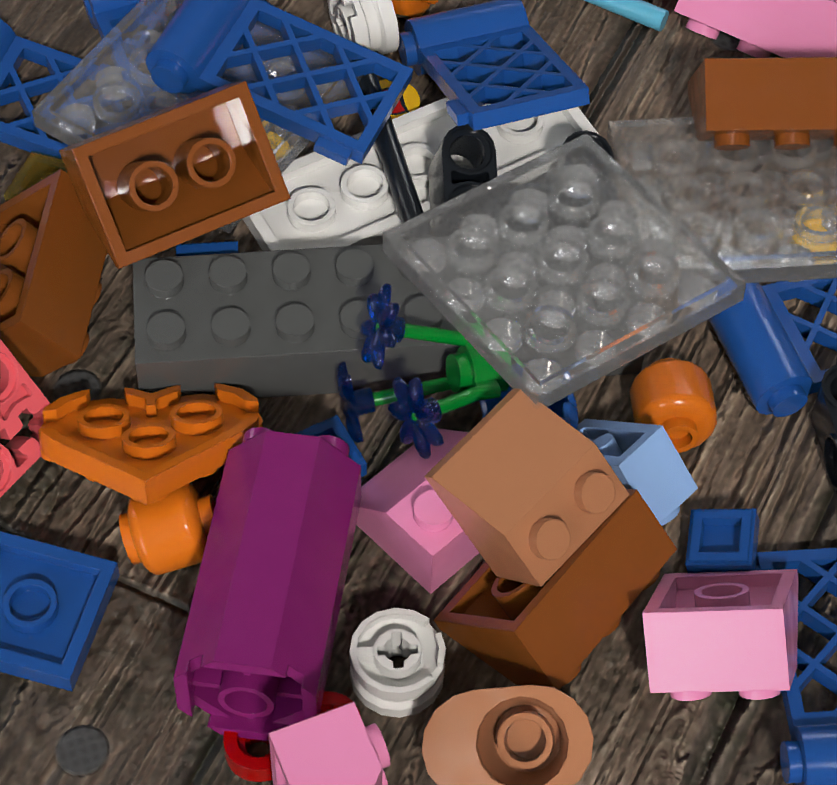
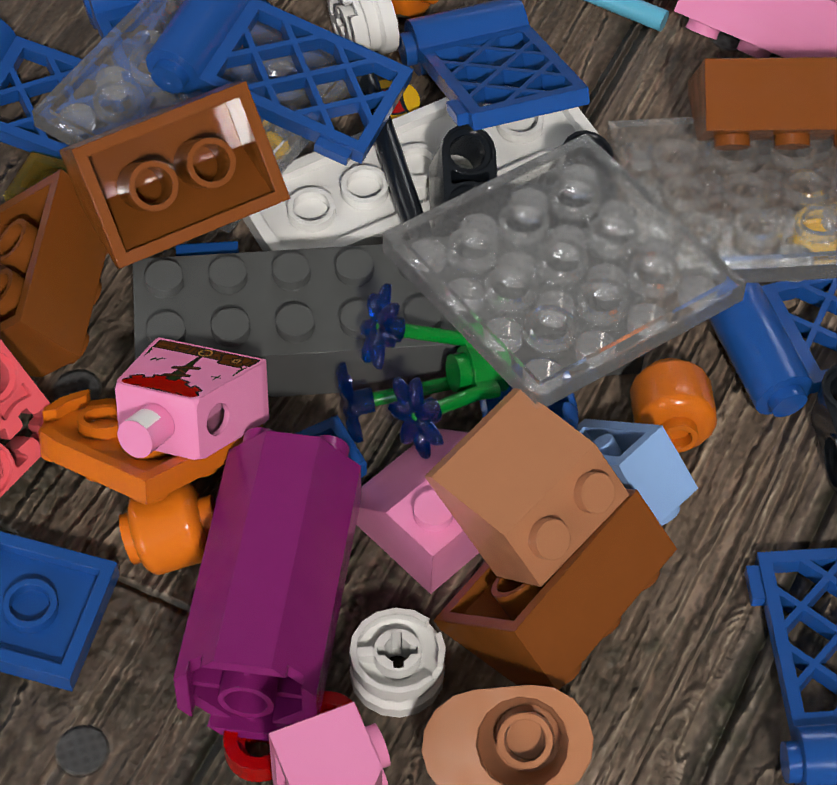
(189, 399): none -> bright pink torso
(722, 540): blue tile -> none
(722, 633): bright pink slope -> none

